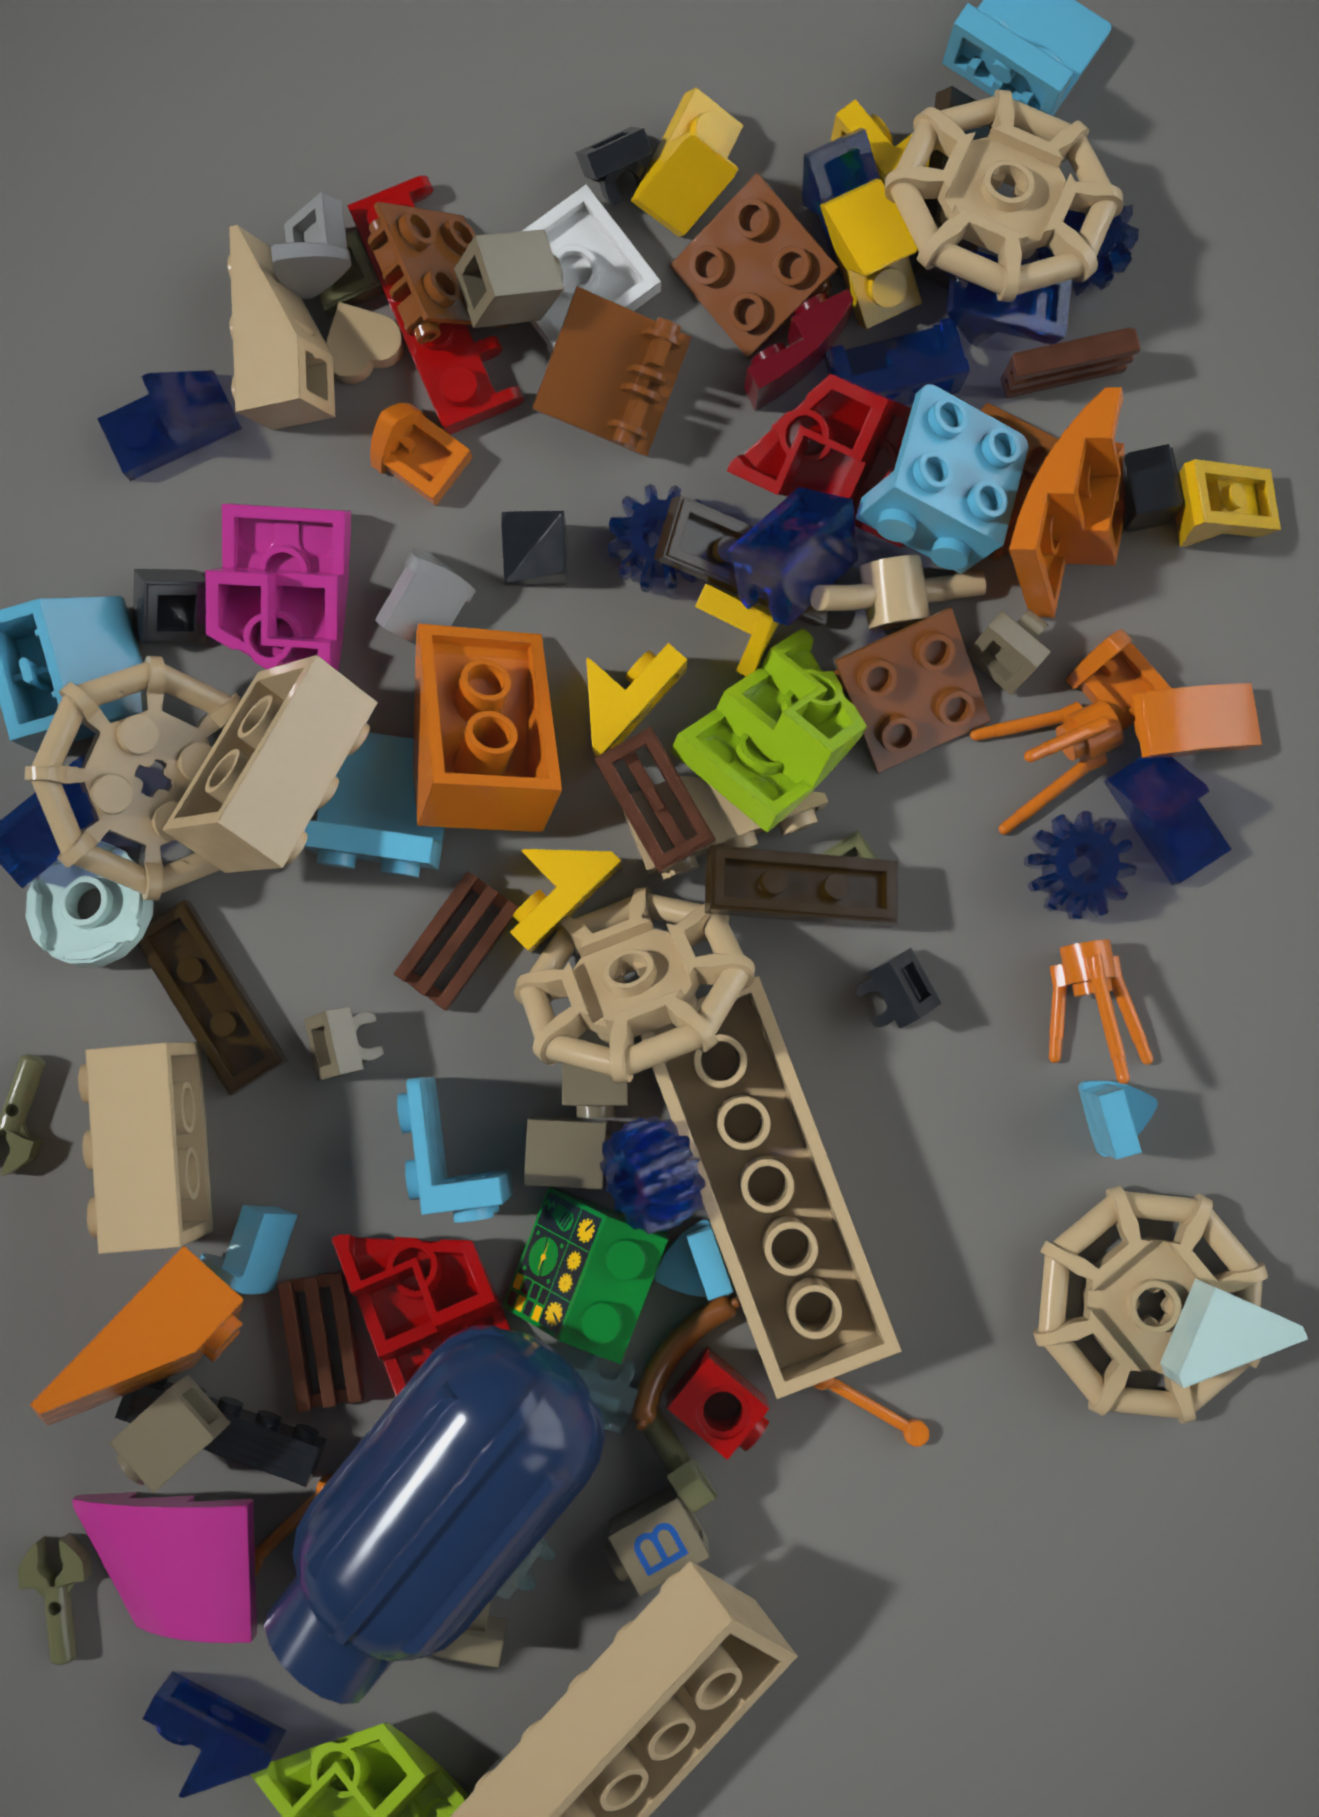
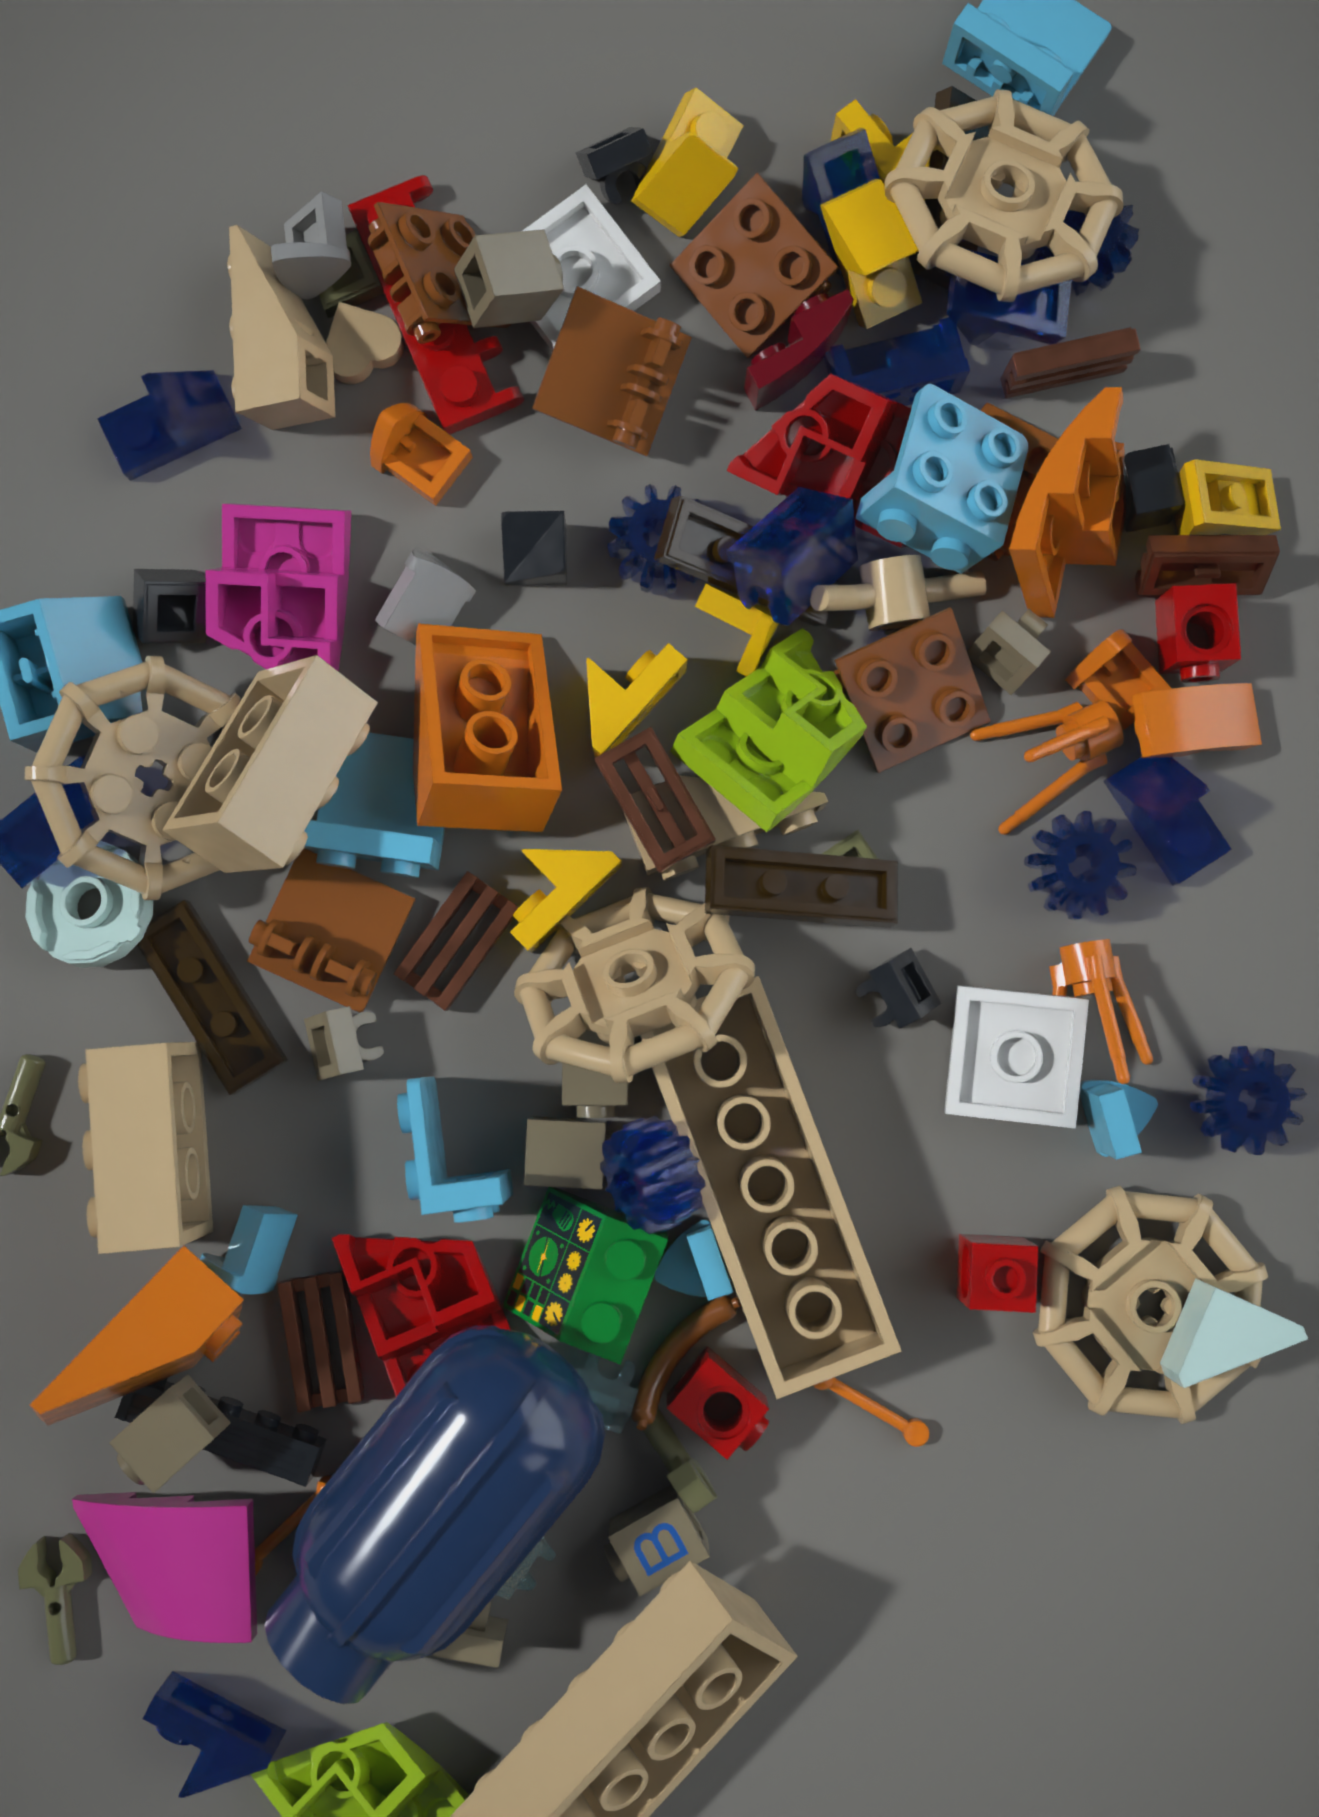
(330, 931): none -> dark orange hinge
(997, 1273): none -> red brick
(1016, 1056): none -> white plate
(1207, 560): none -> copper tile
(1213, 609): none -> red brick
(1264, 1083): none -> clear blue gear

